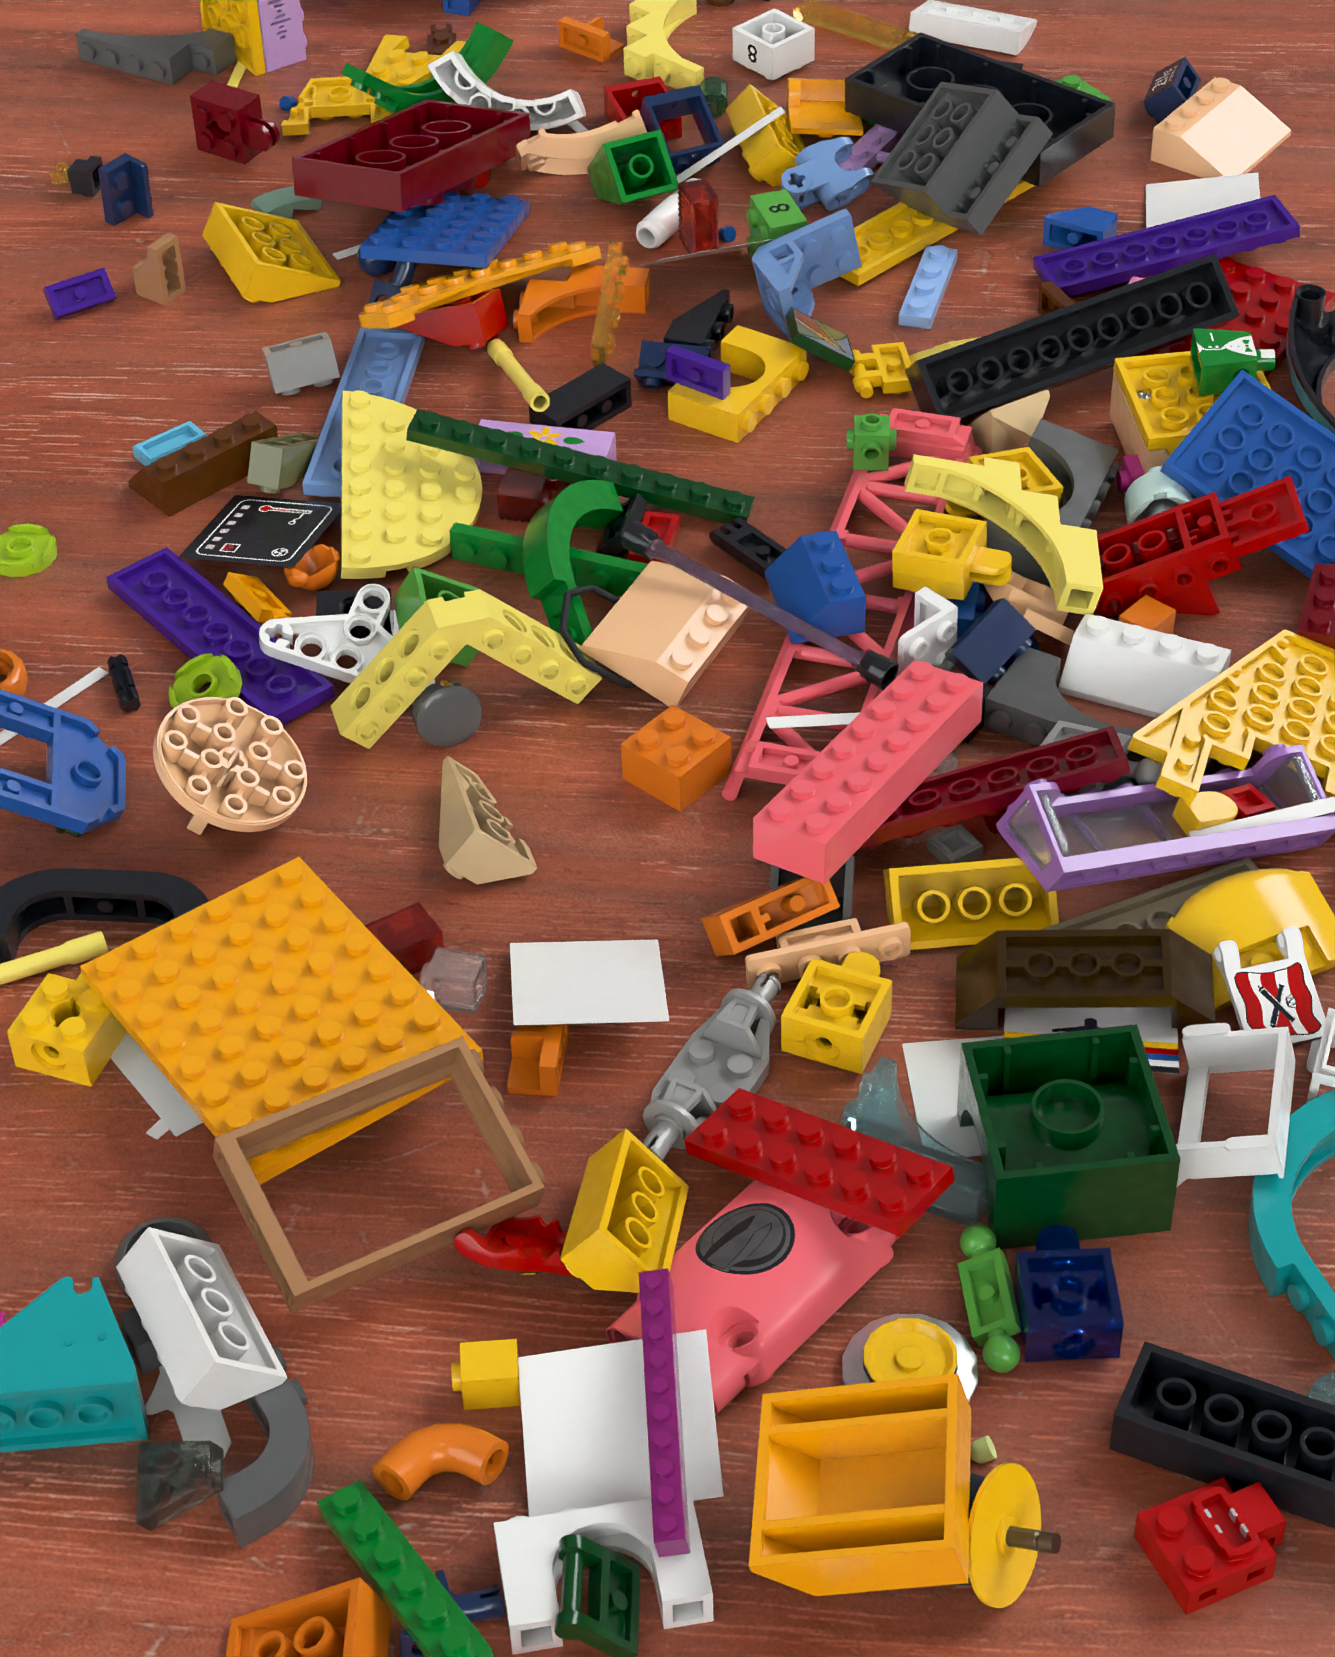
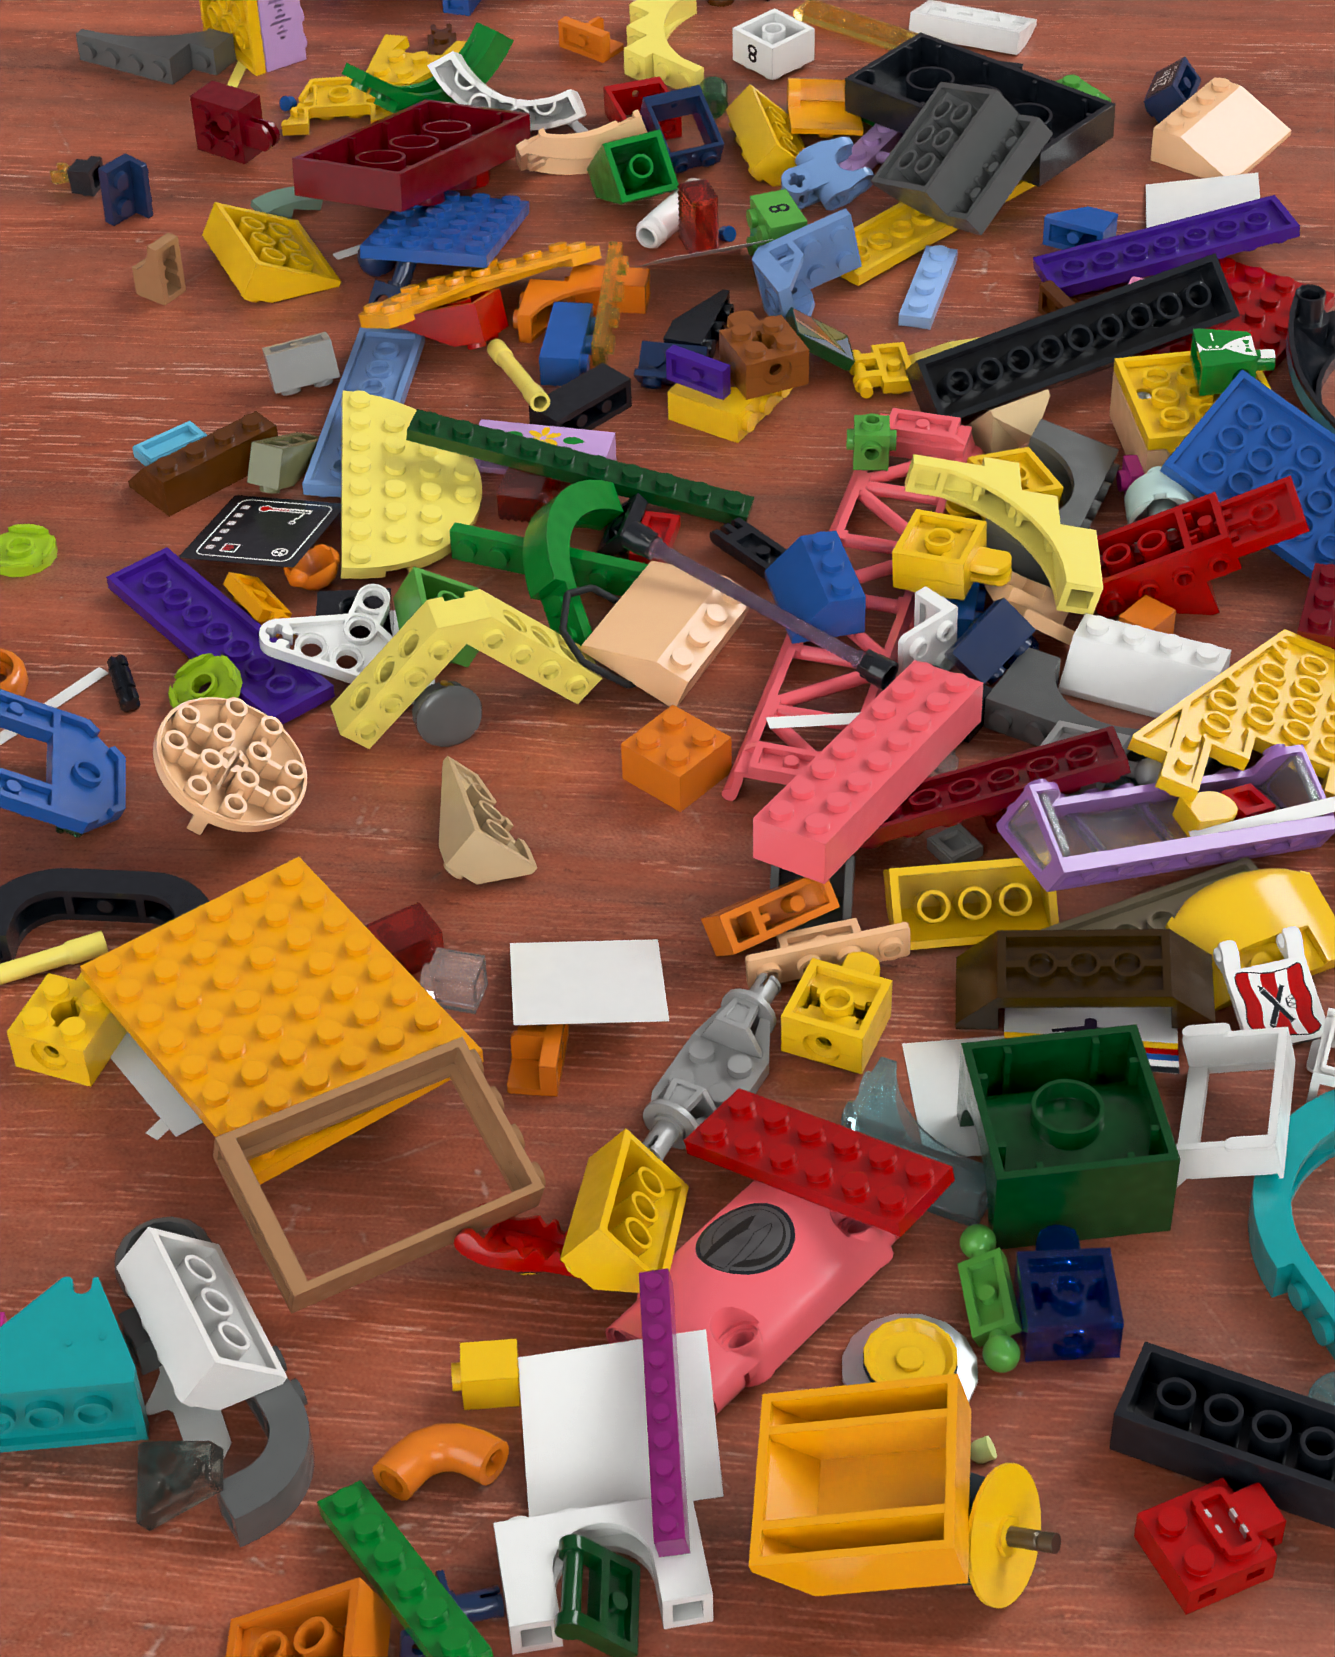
(79, 293): dark purple plate -> none
(567, 343): none -> blue brick
(730, 144): white sticker -> none
(763, 354): none -> dark orange brick

